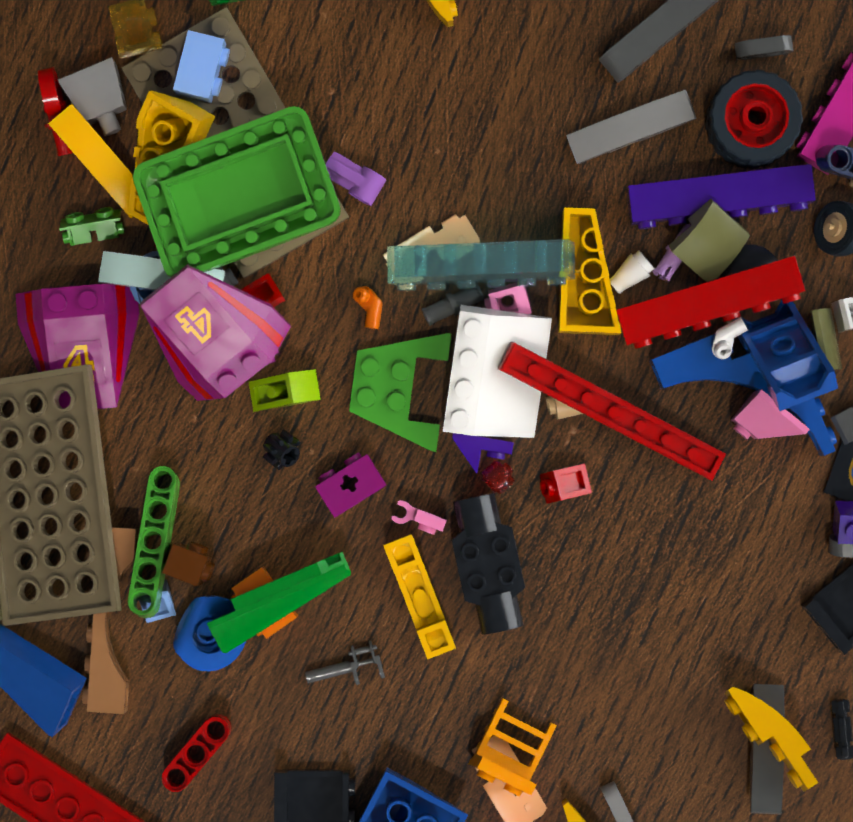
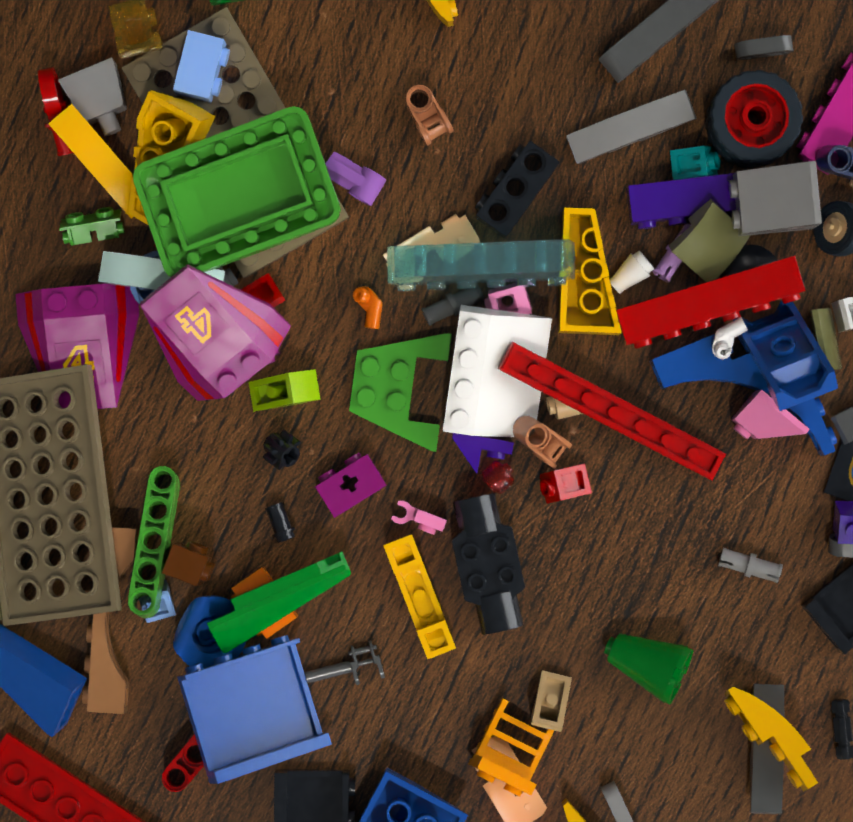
(251, 710): none -> panel
(280, 522): none -> black pin
(428, 115): none -> nougat piece
(516, 205): none -> black brick
(544, 442): none -> nougat piece
(551, 701): none -> tan slope
(650, 663): none -> green cone
(694, 162): none -> teal bracket
(750, 565): none -> light grey pin
(776, 199): none -> light grey slope

